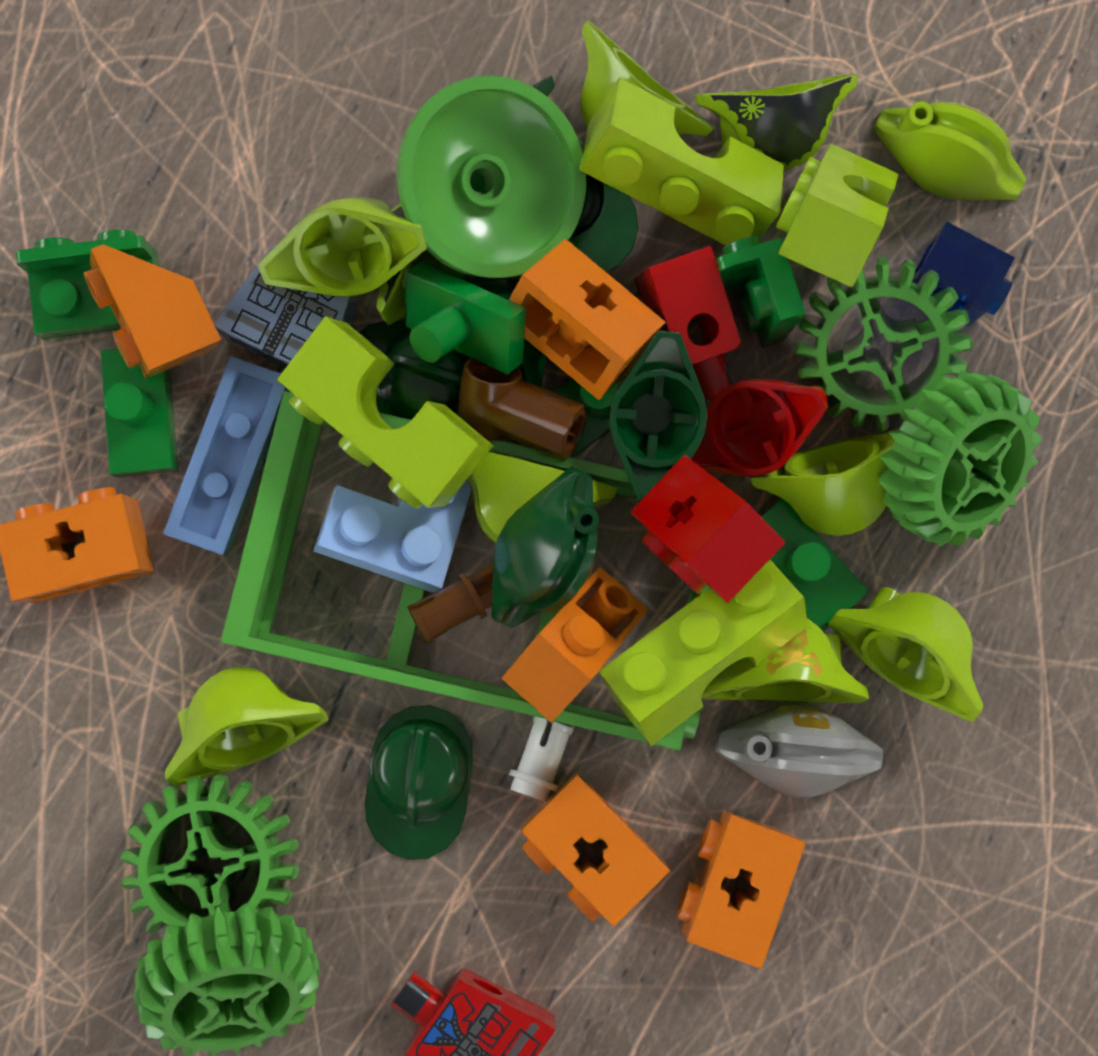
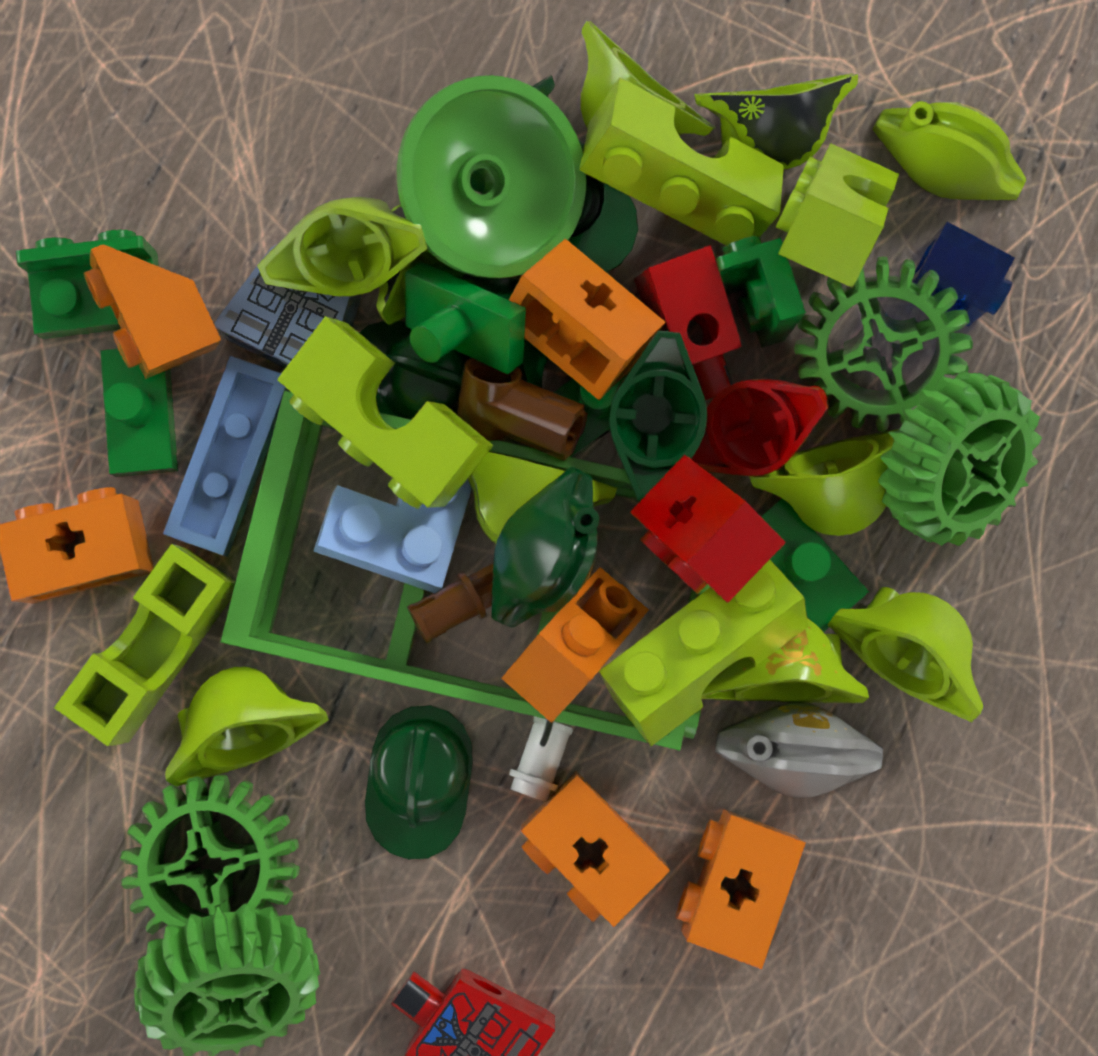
(129, 678): none -> lime arch

